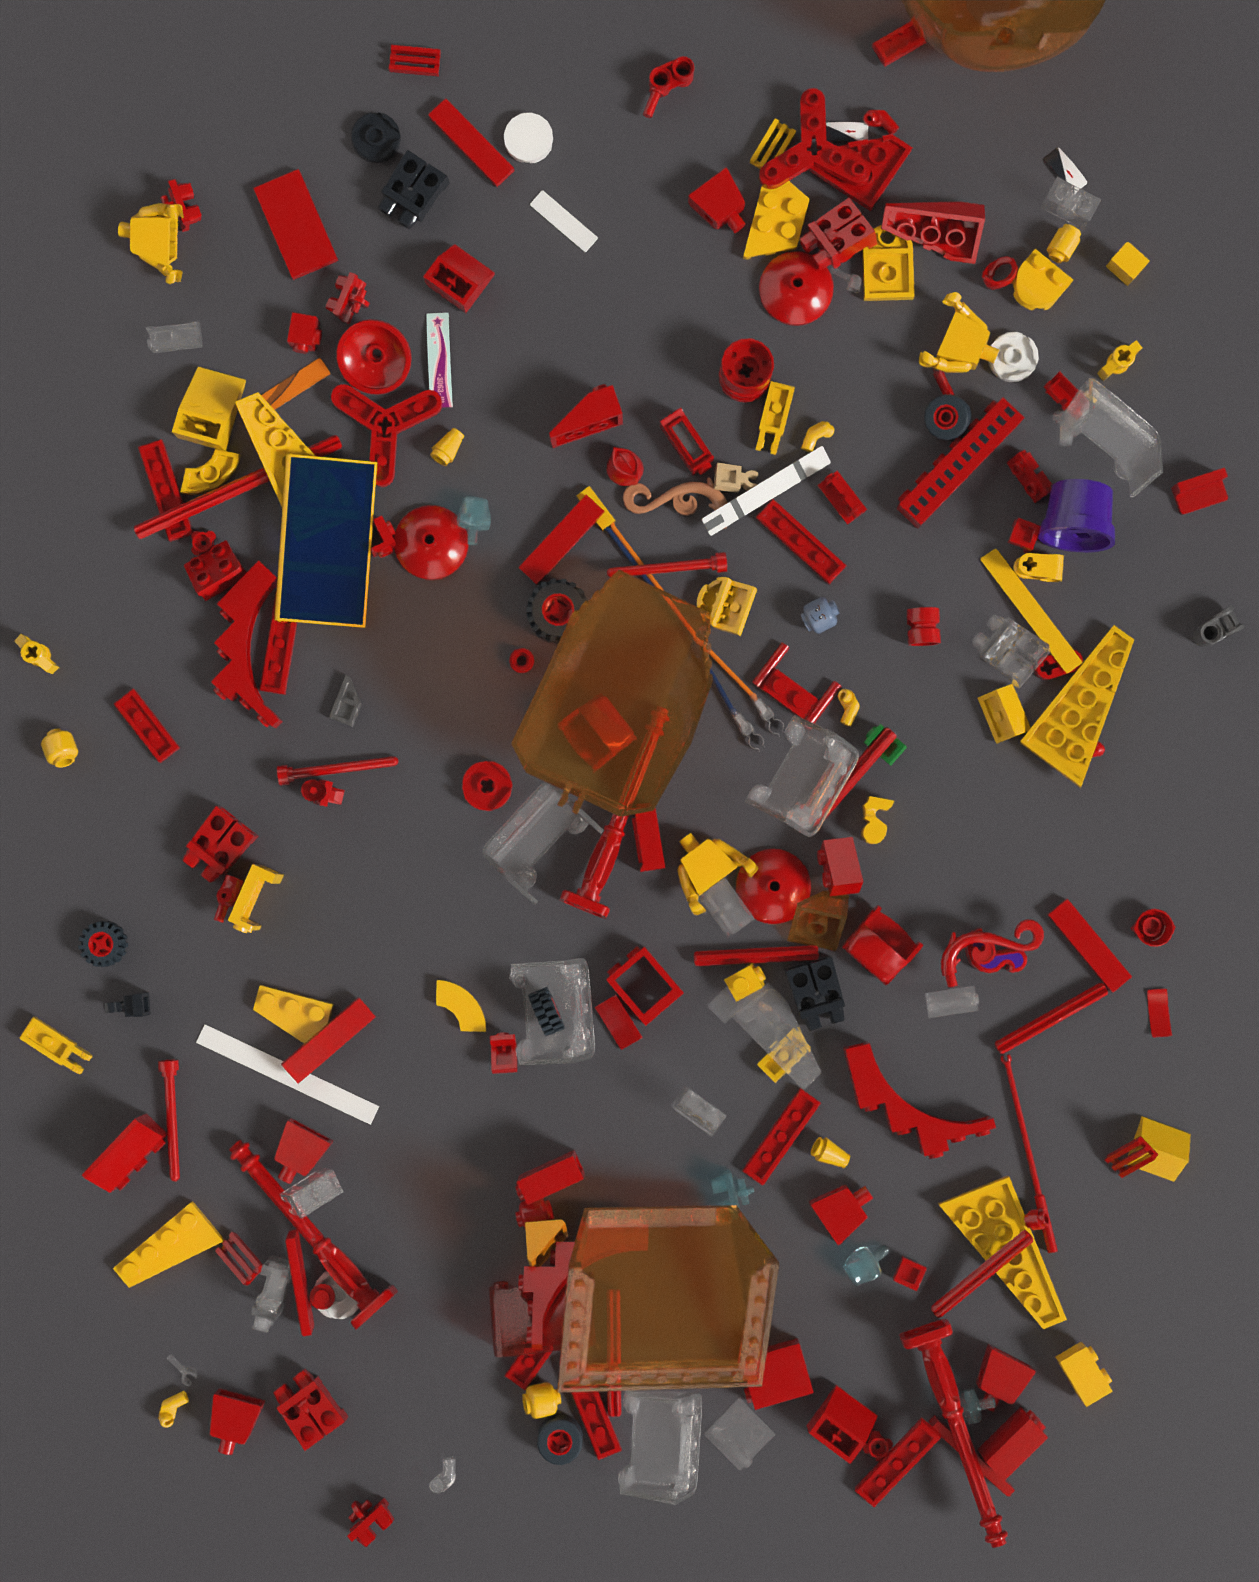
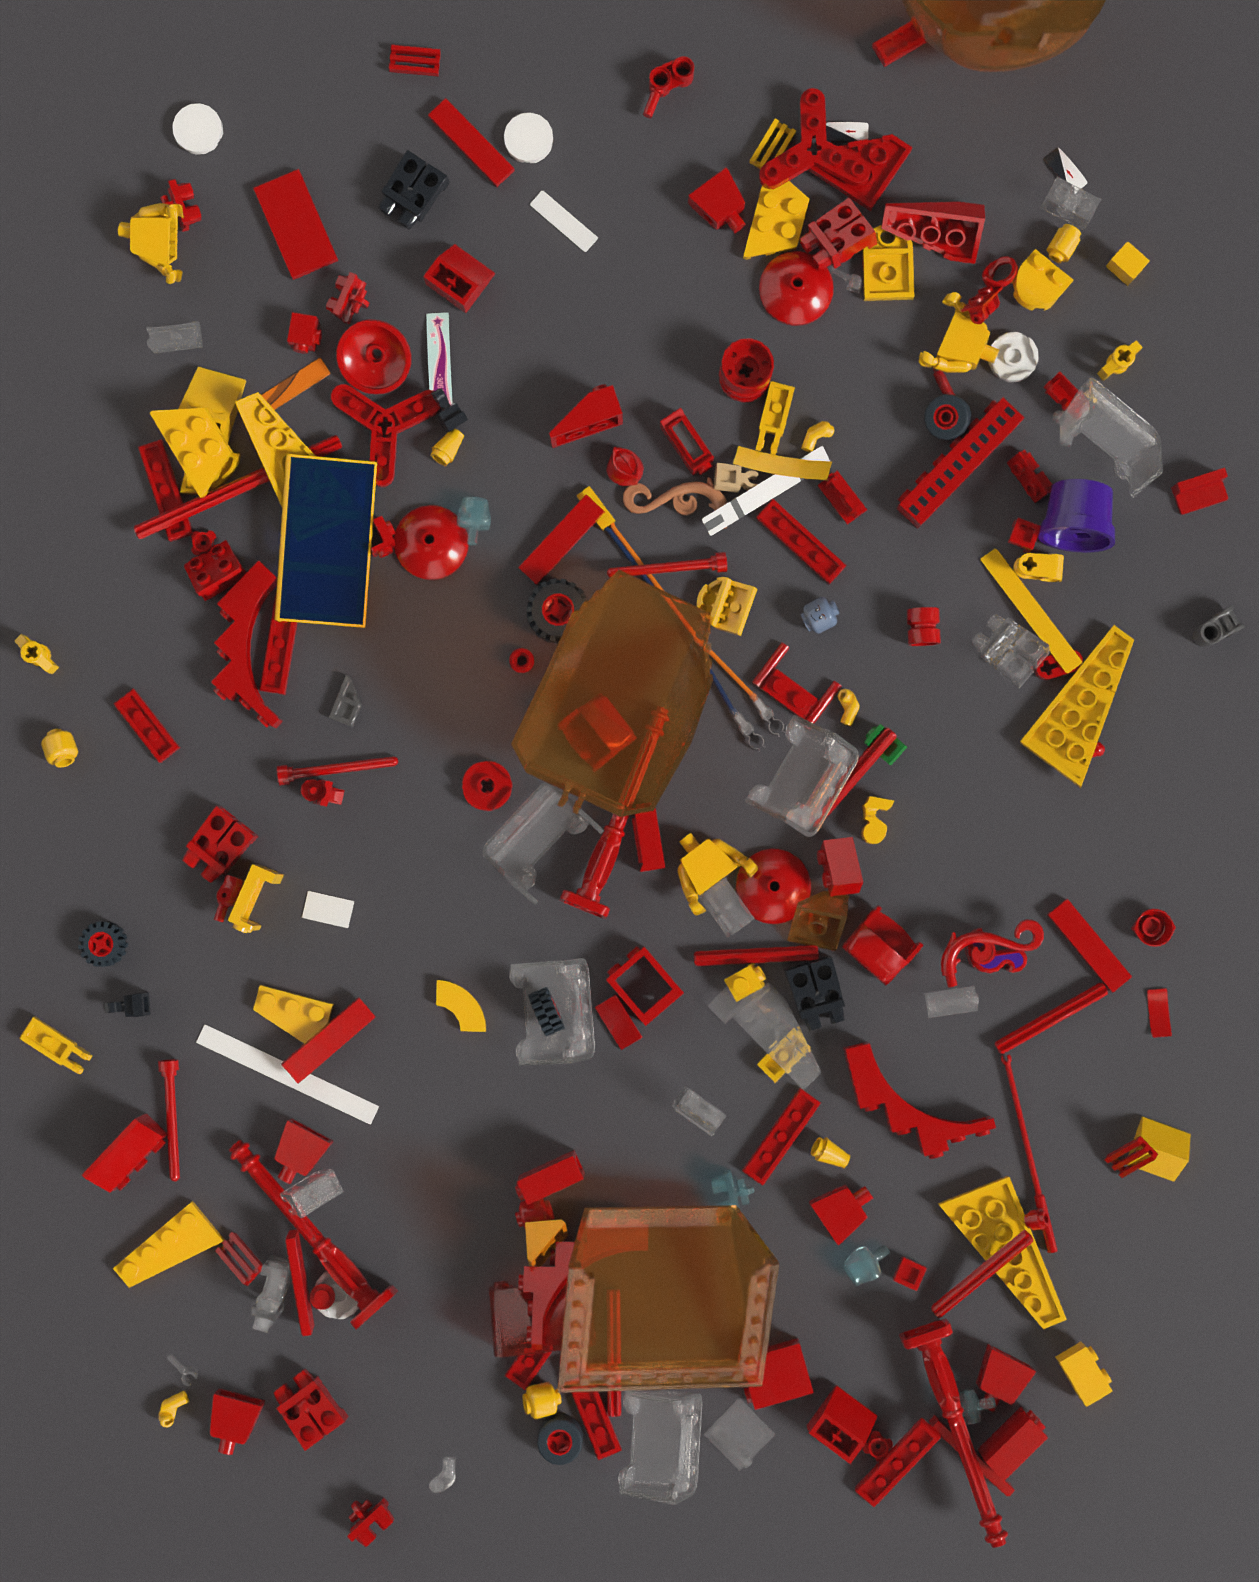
(195, 444): none -> yellow wing
(197, 128): none -> white tile
(328, 909): none -> white sticker
(375, 137): black tile -> none
(450, 415): none -> black piece
(503, 1053): red bracket -> none
(782, 465): none -> yellow sticker
(880, 118): red arm -> none
(983, 304): none -> red hinge
(1004, 713): yellow panel -> none

